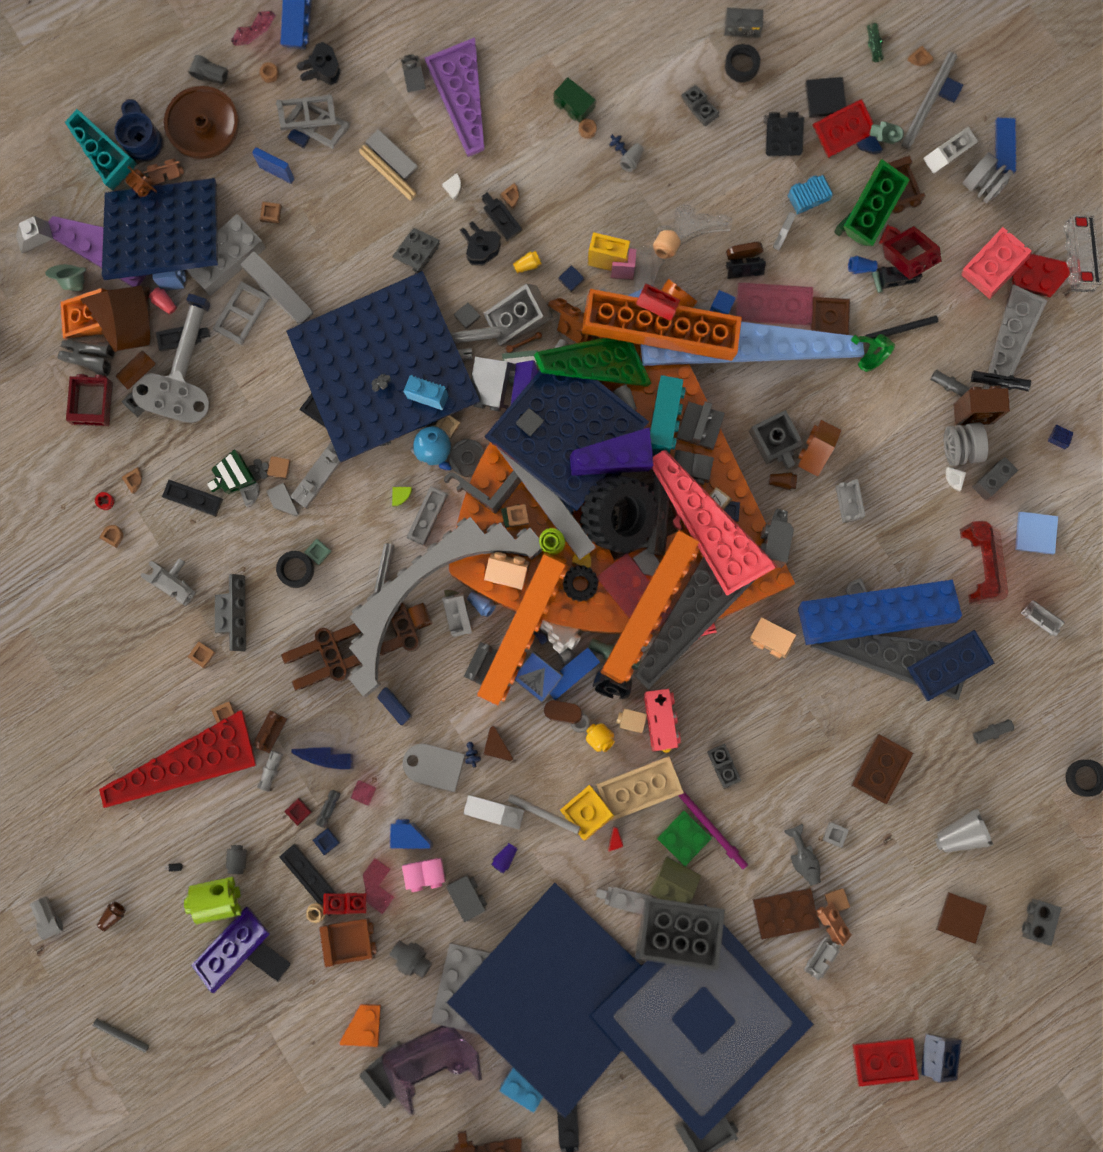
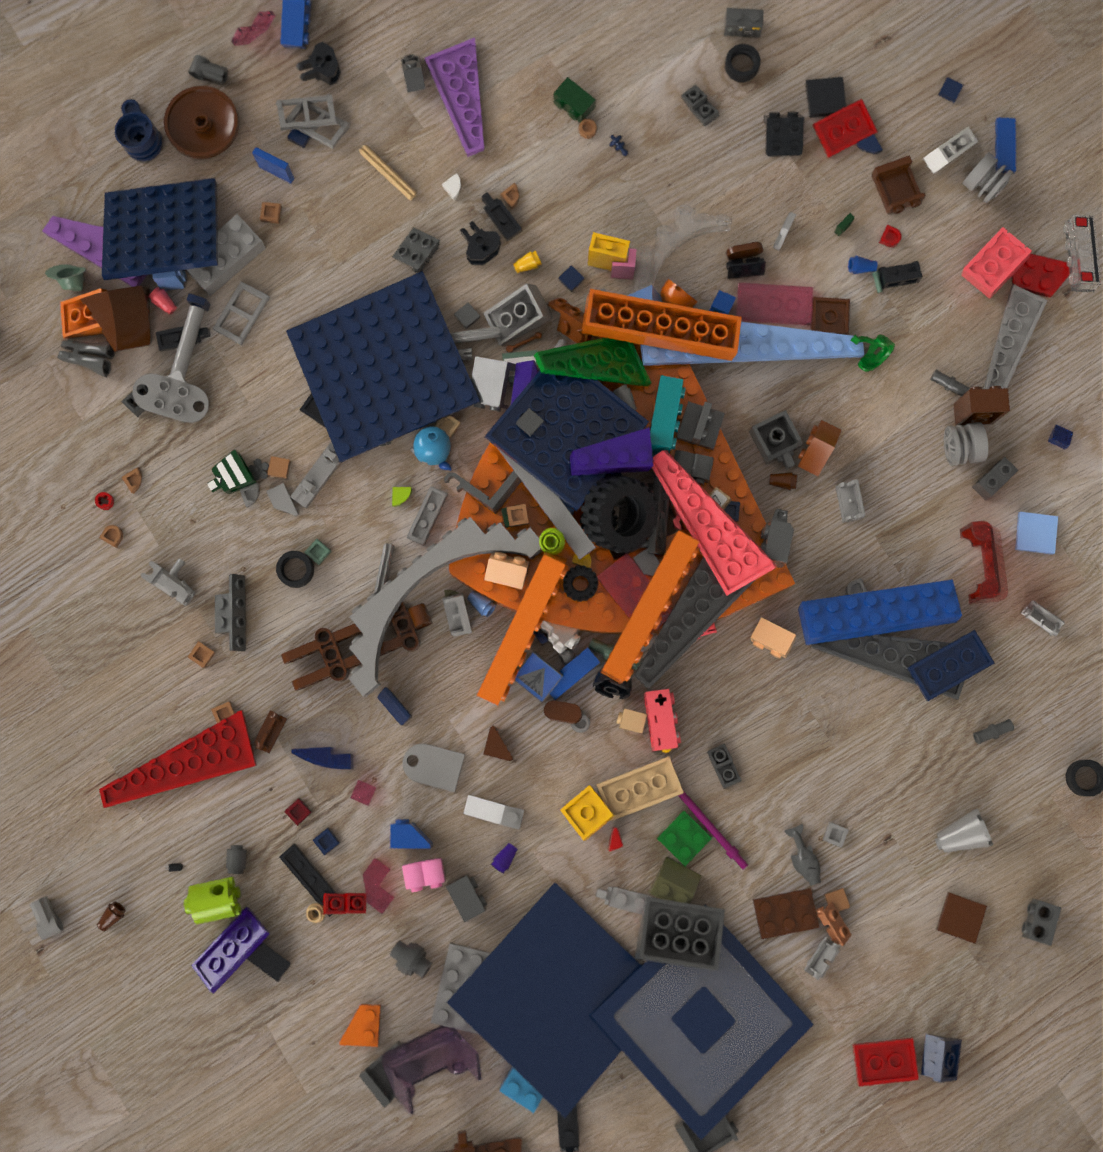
(33, 233): light grey slope -> none
(73, 399): dark red window -> none
(103, 152): teal wedge -> none
(121, 1035): dark grey bar -> none
(135, 369): reddish brown tile -> none
(139, 182): dark orange hinge -> none
(170, 168): nougat hinge -> none
(192, 498): black tile -> none
(269, 72): medium nougat tile -> none
(270, 770): light grey pin -> none
(276, 288): light grey slope -> none
(328, 808): dark grey axle -> none
(347, 942): dark orange panel -> none
(381, 382): dark grey plant -> none
(391, 155): light grey tile -> none
(426, 392): dark azure brick -> none
(465, 457): dark grey tile -> none
(471, 754): dark blue hair -> none
(480, 663): dark grey hinge -> none
(544, 814): light grey bar -> none
(600, 737): yellow head -> none
(631, 158): light grey cone -> none
(658, 302): red slope -> none
(666, 244): light nougat head -> none
(810, 194): dark azure brick -> none
(875, 42): clear green pin -> none
(875, 204): green slope -> none
(882, 769): reddish brown plate -> none
(887, 132): sand green hips -> none
(905, 241): dark red window -> none
(905, 327): black bar -> none
(920, 57): medium nougat tile -> none
(929, 100): light grey axle -> none
(955, 478): white tile -> none
(1000, 380): black pin -> none

